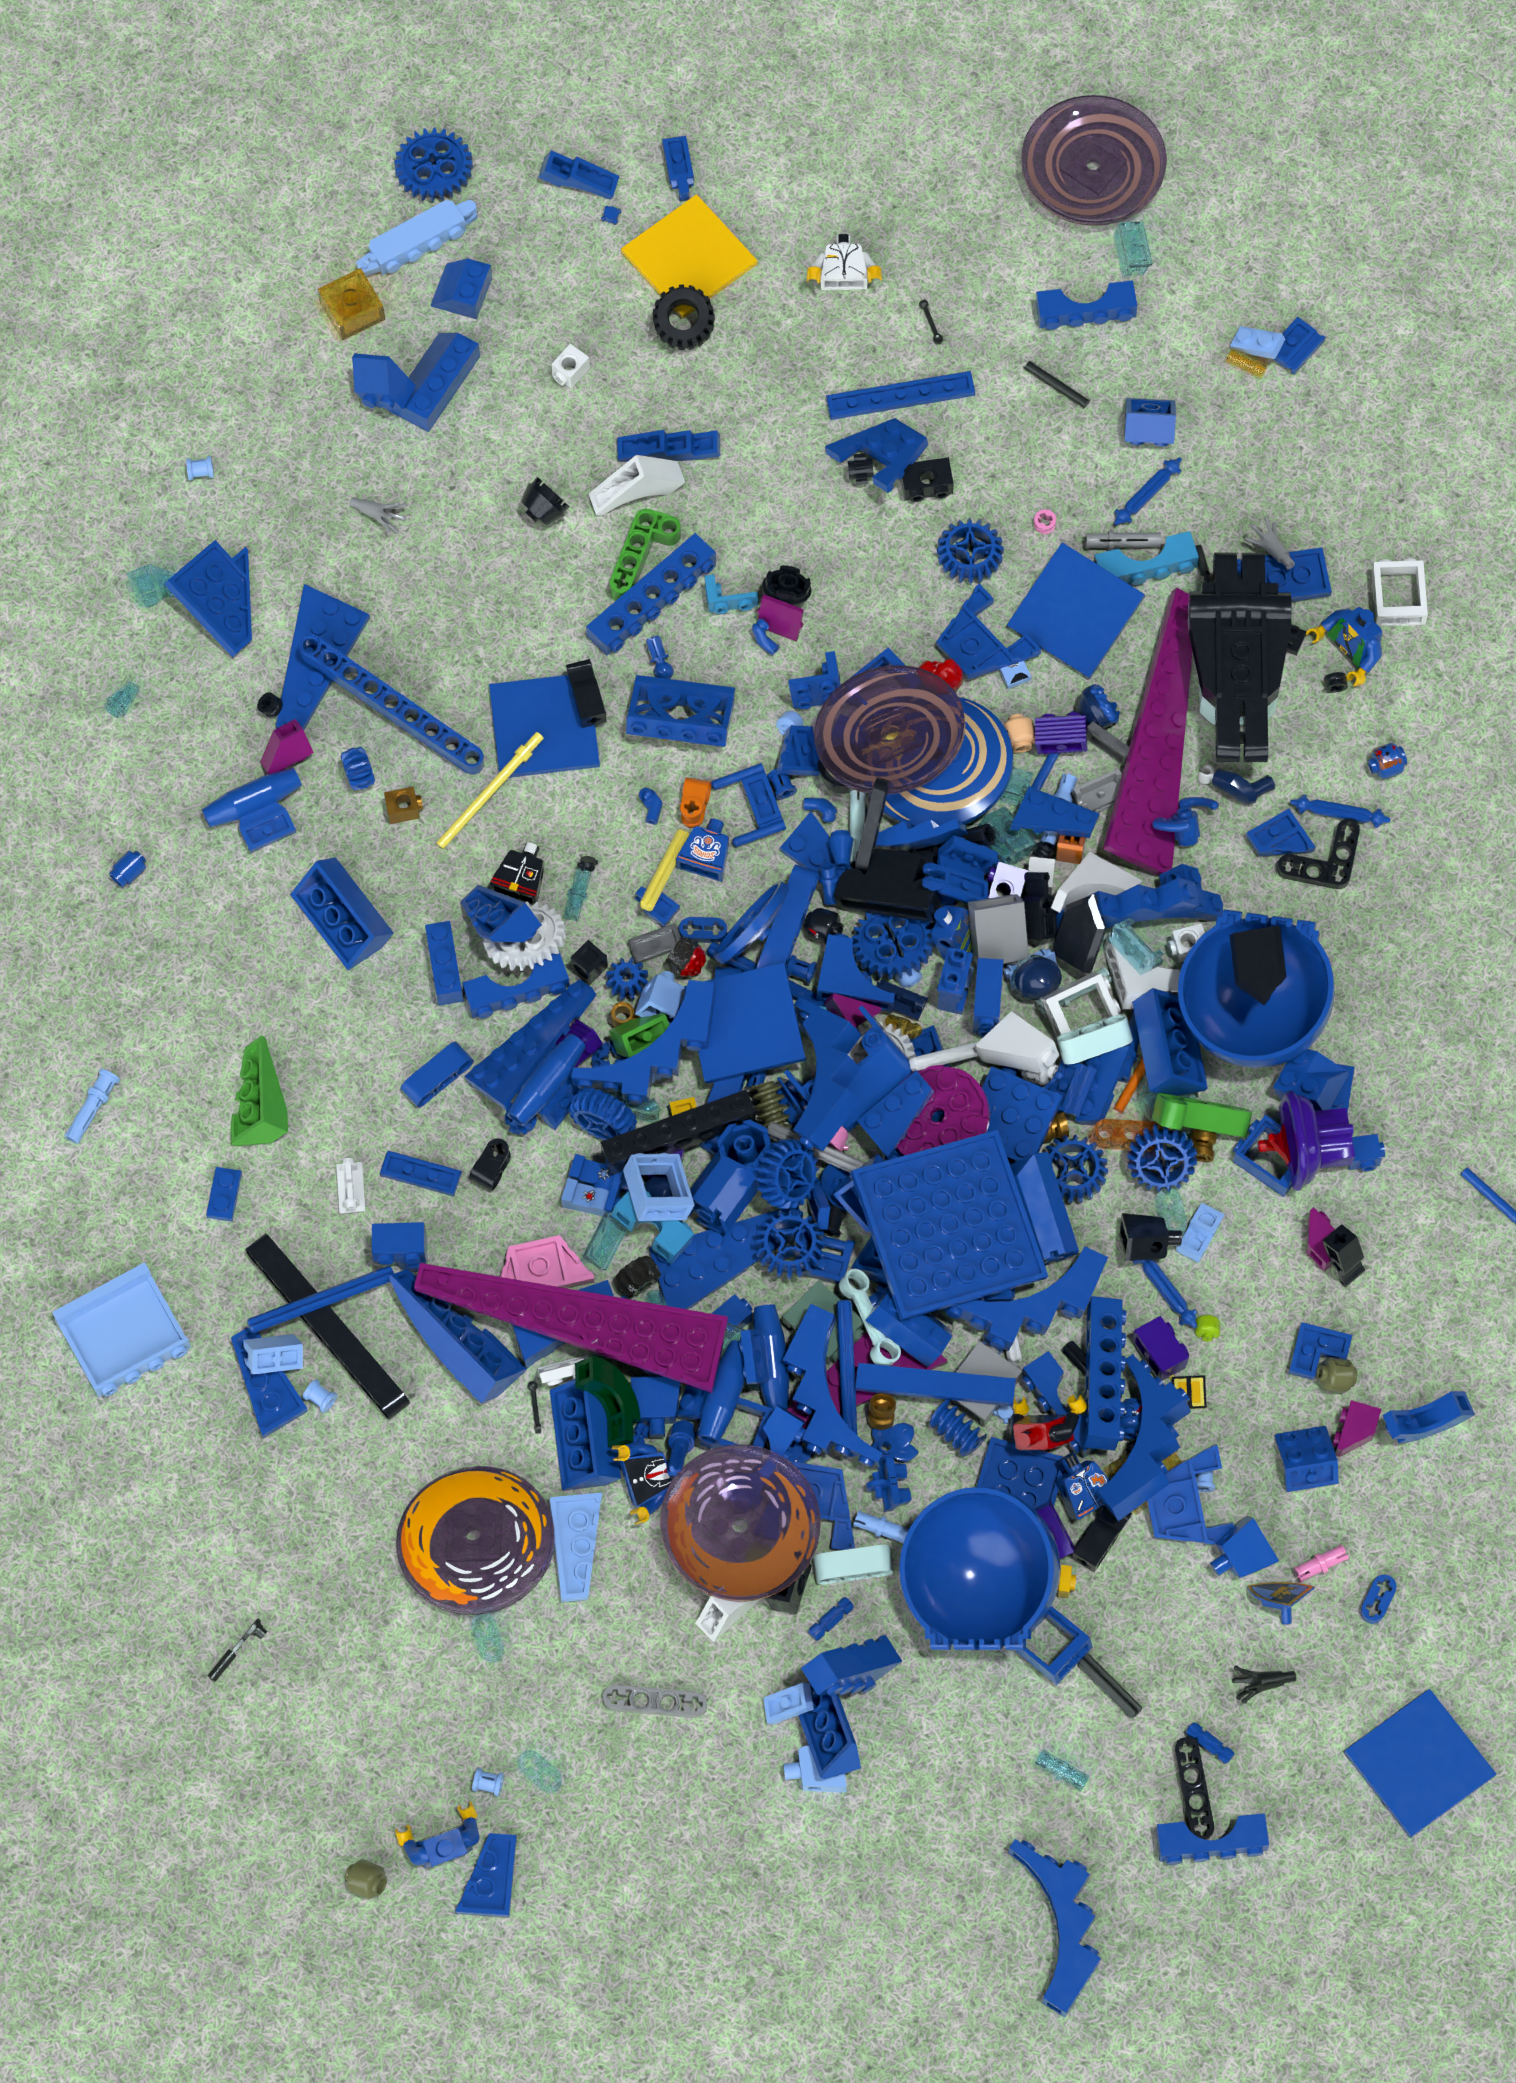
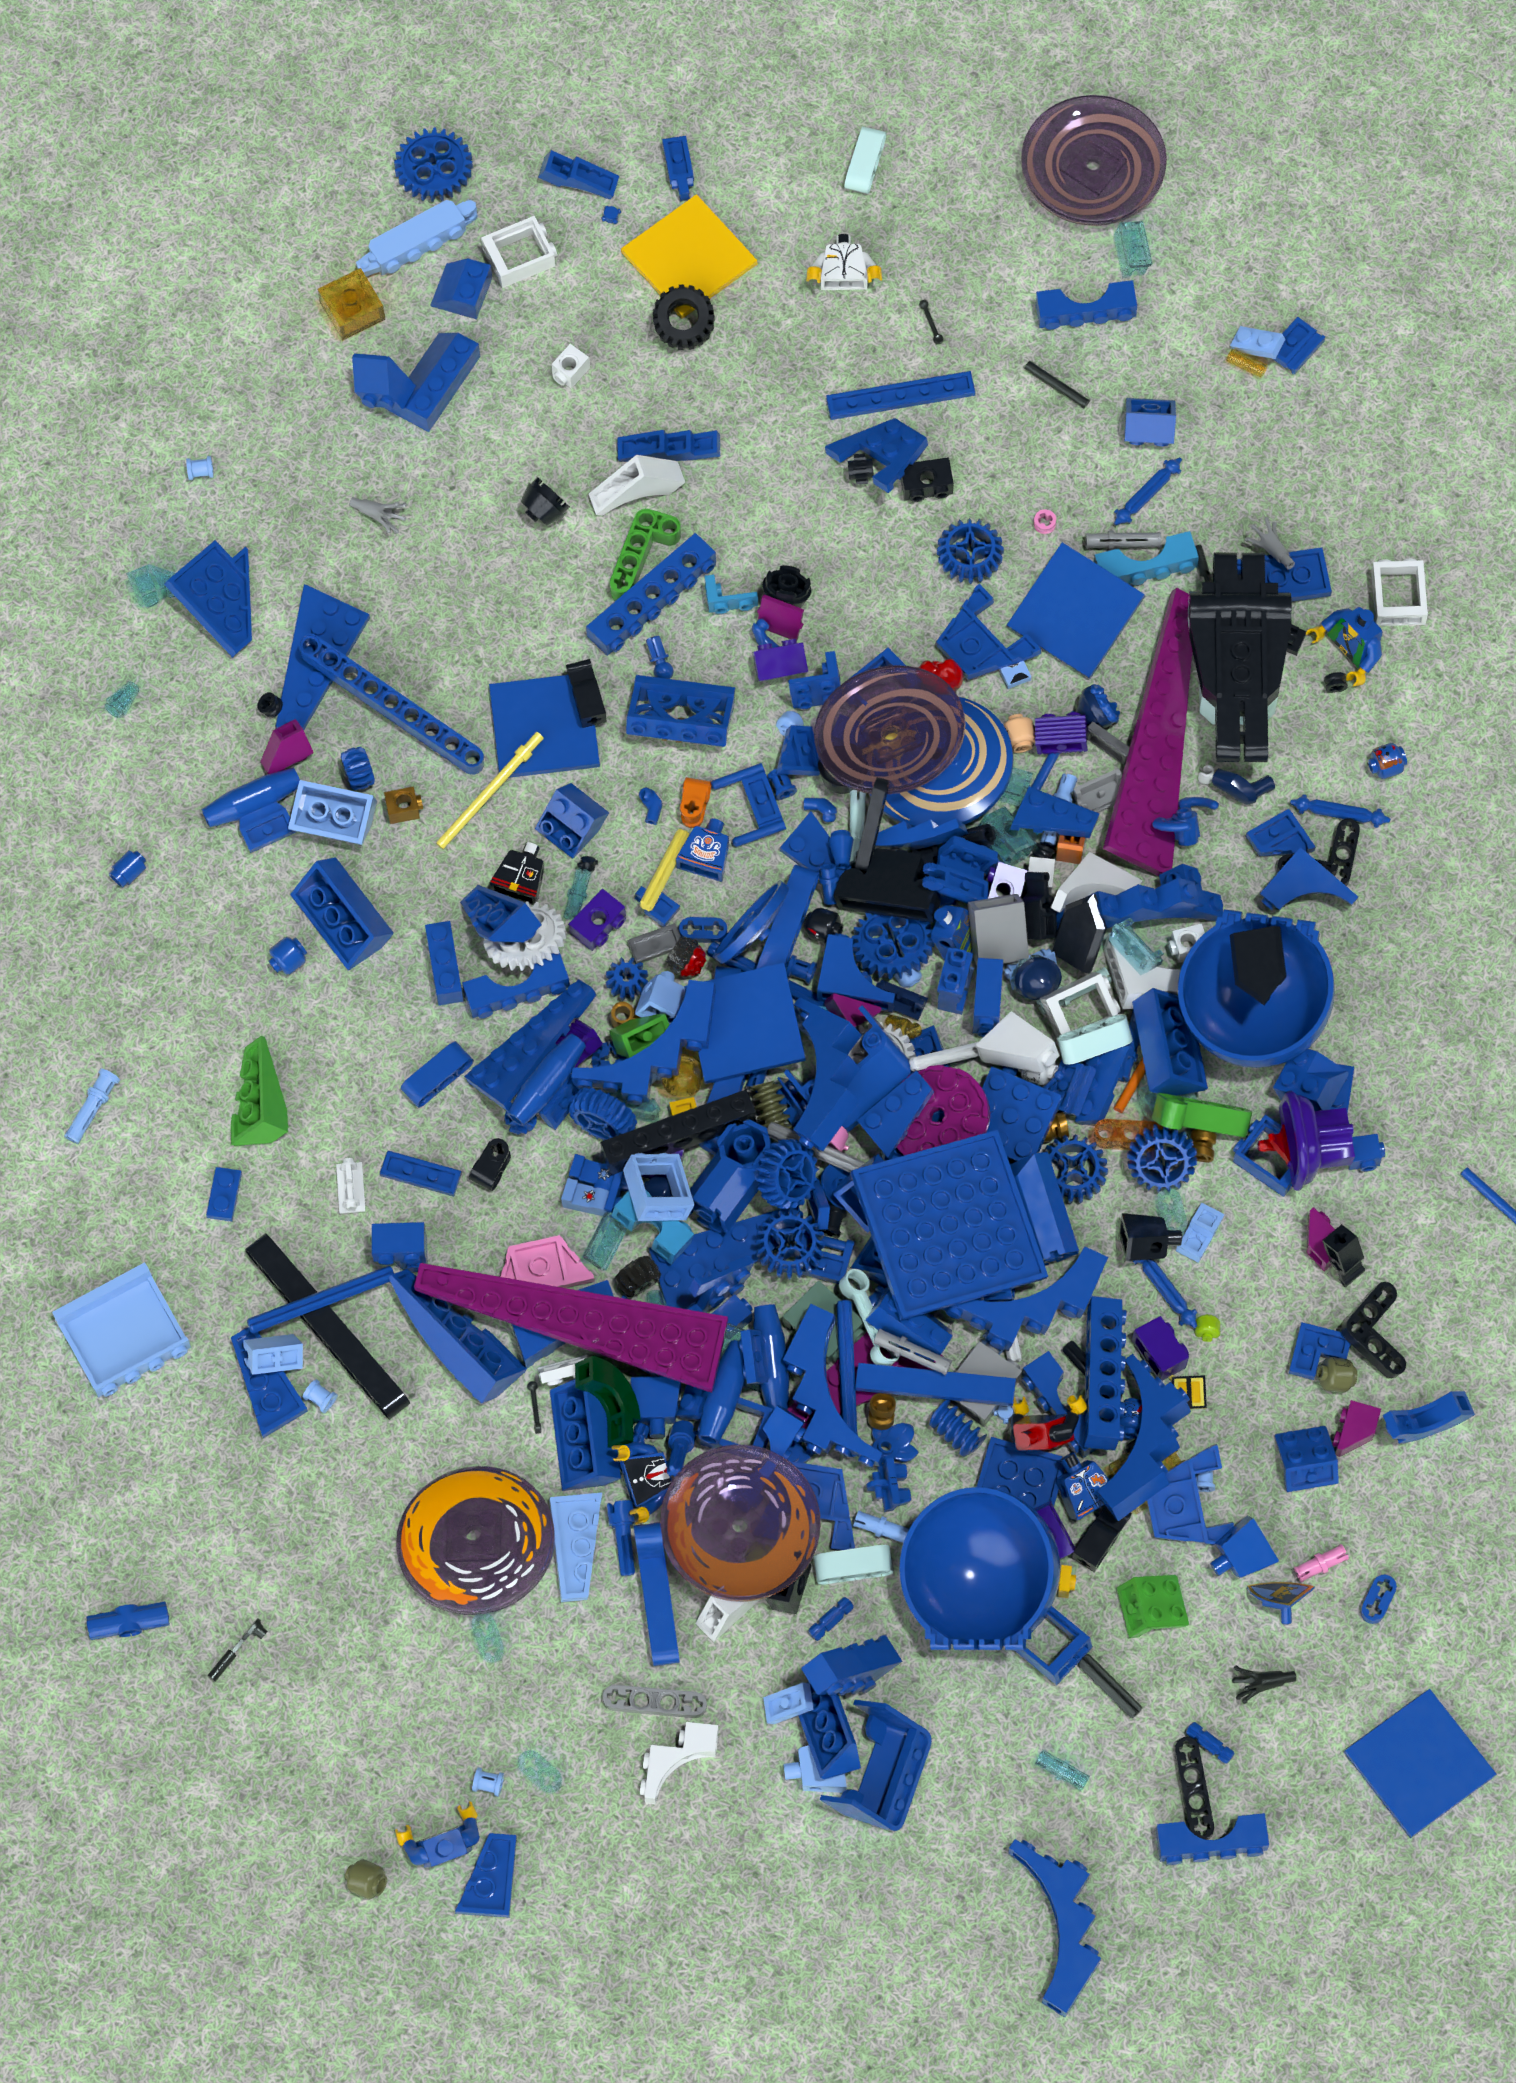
(128, 1620): none -> blue piece
(287, 955): none -> blue head
(332, 812): none -> light blue slope
(511, 234): none -> white window
(571, 819): none -> blue slope
(589, 961): black brick -> none
(601, 906): none -> dark purple brick
(621, 1520): none -> blue piece
(656, 1594): none -> blue beam
(689, 1079): none -> clear yellow hair
(697, 1742): none -> white arch
(720, 1284): none -> blue wing
(779, 661): none -> dark purple brick
(865, 159): none -> light aqua beam
(883, 1339): none -> light grey pin
(891, 1771): none -> blue windscreen
(1152, 1604): none -> bright green bracket
(1302, 877): none -> blue arch
(1367, 1333): none -> black beam

